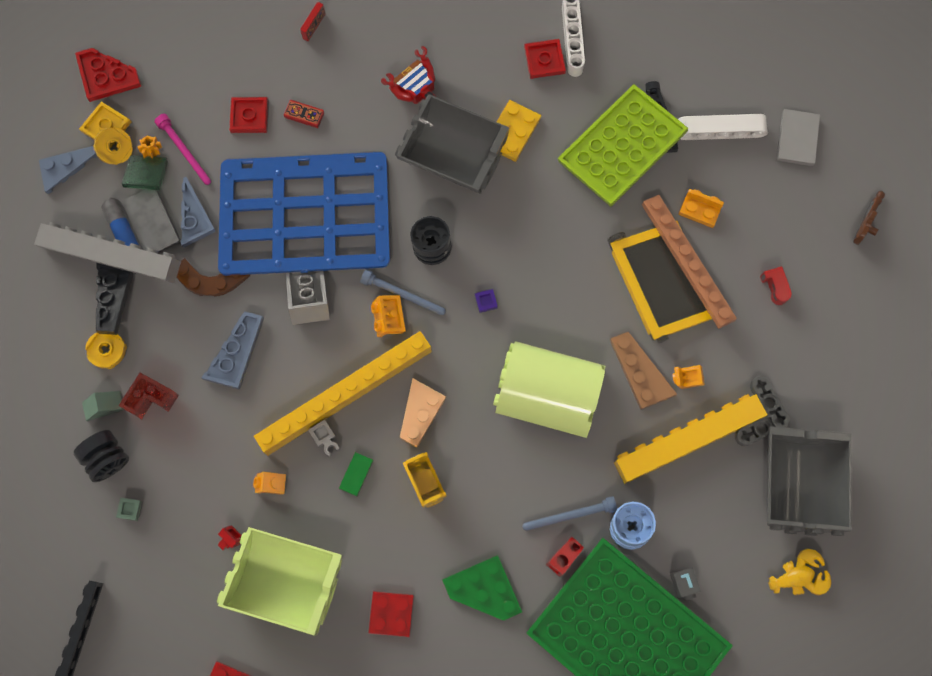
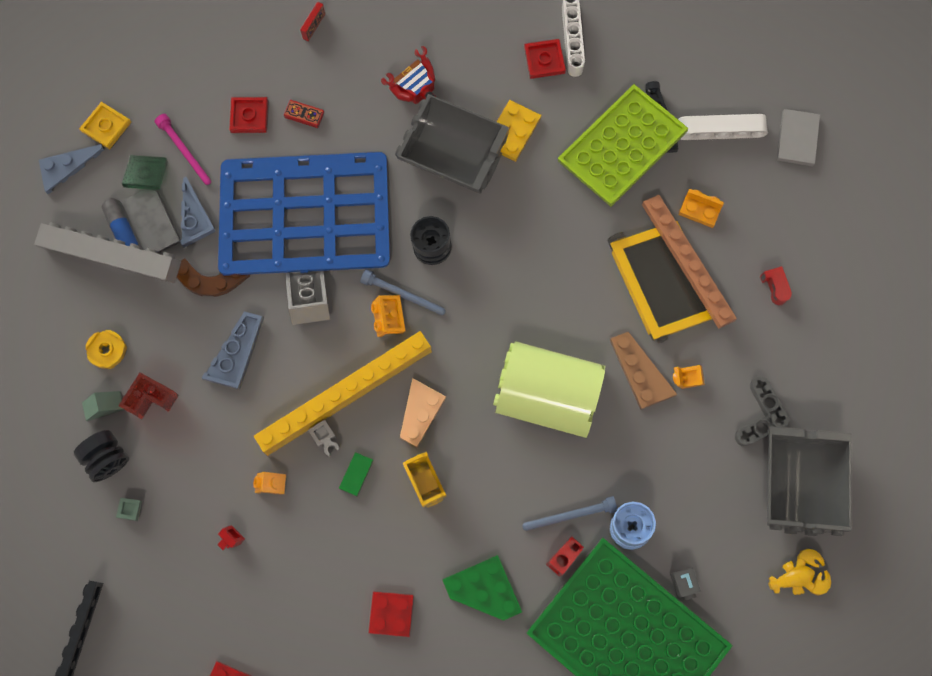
(105, 75): red plate -> none
(111, 297): black wing -> none
(123, 144): yellow plate -> none
(149, 146): light orange gear -> none
(281, 581): yellowish green cylinder -> none
(486, 301): dark purple plate -> none
(689, 439): yellow brick -> none
(869, 217): reddish brown piece -> none

